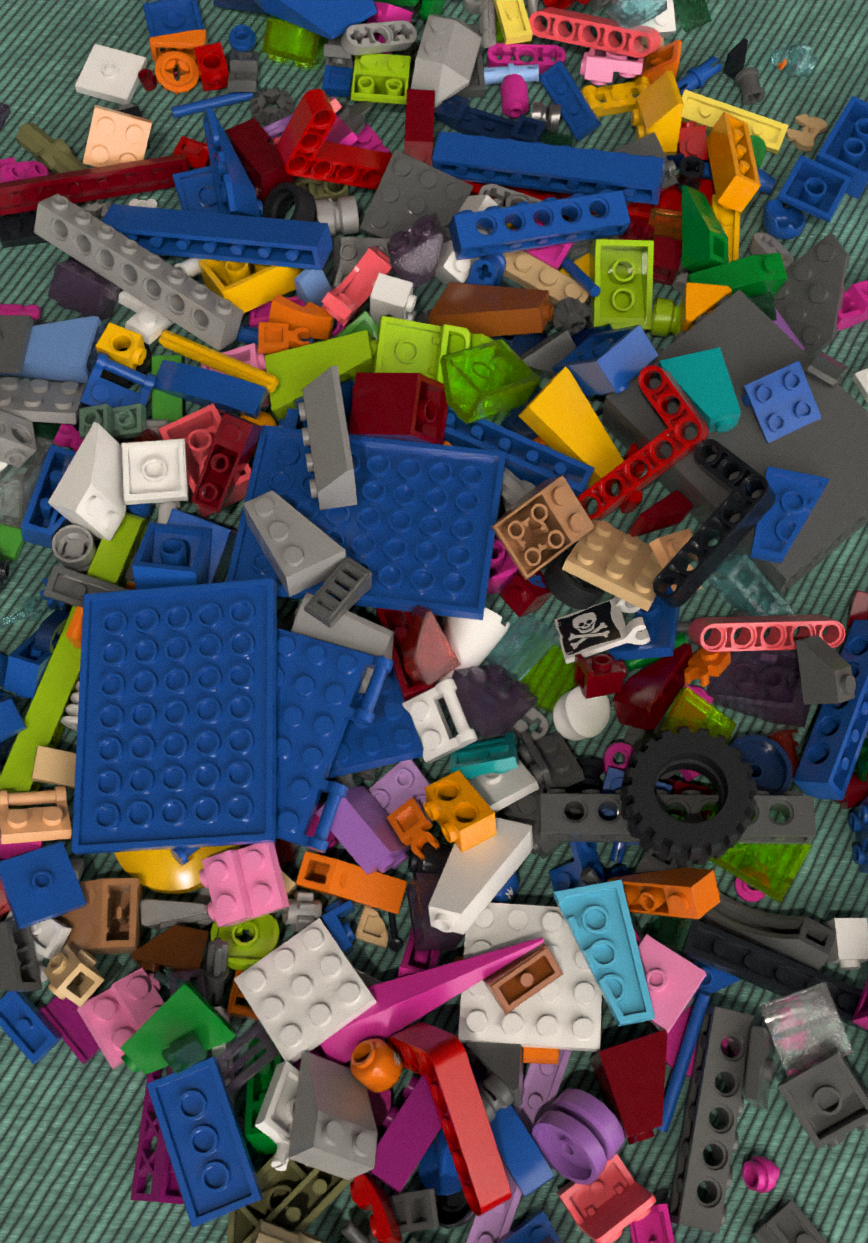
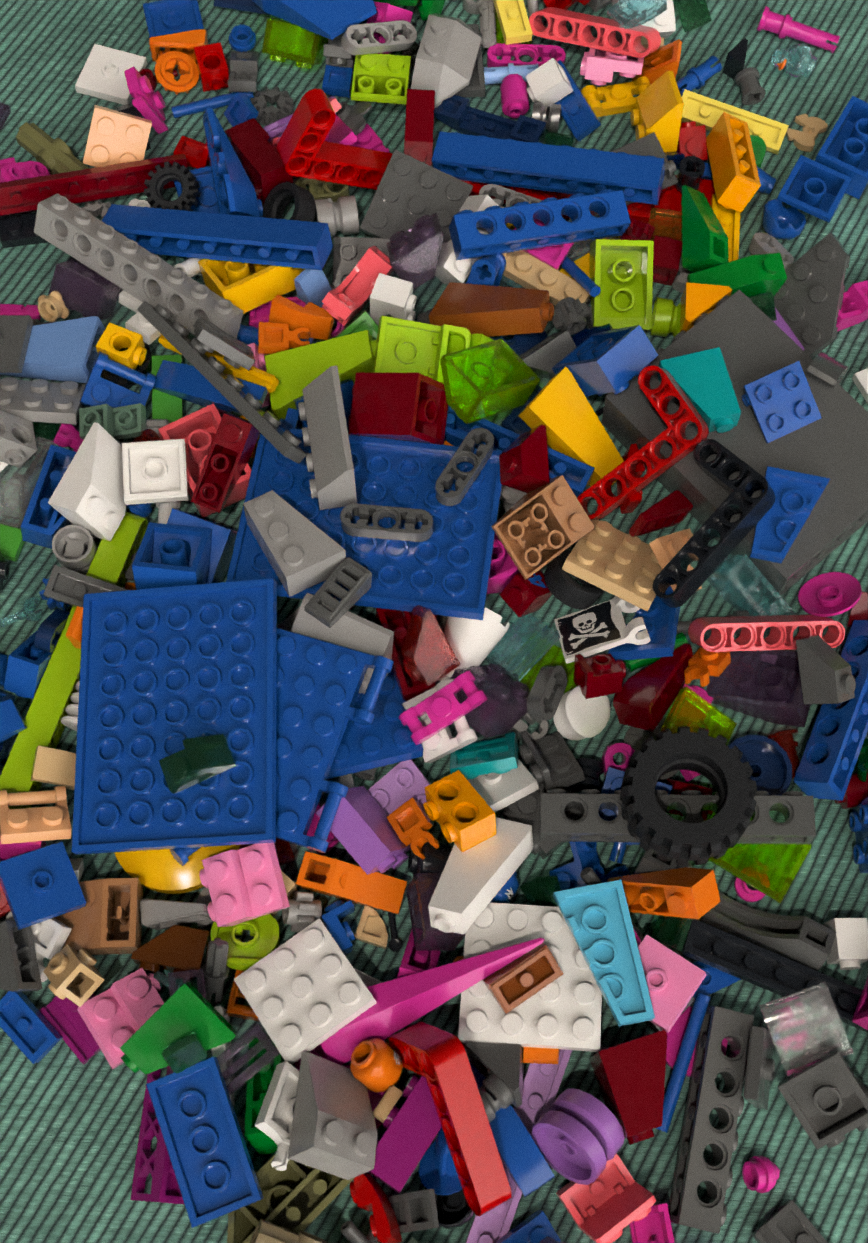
(52, 307): none -> tan plate
(146, 100): none -> dark pink plate
(172, 173): none -> black tyre
(197, 762): none -> clear green slope
(213, 338): none -> dark grey plate
(228, 385): none -> dark grey plate
(240, 110): none -> blue plate
(378, 512): none -> dark grey beam
(387, 1103): none -> tan tile
(443, 708): none -> dark pink plate
(464, 480): none -> dark grey beam
(526, 461): none -> dark red slope
(540, 890): none -> clear green slope
(546, 692): none -> dark grey beam
(548, 83): none -> white brick
(785, 26): none -> dark pink pin
(830, 594): none -> dark pink dish

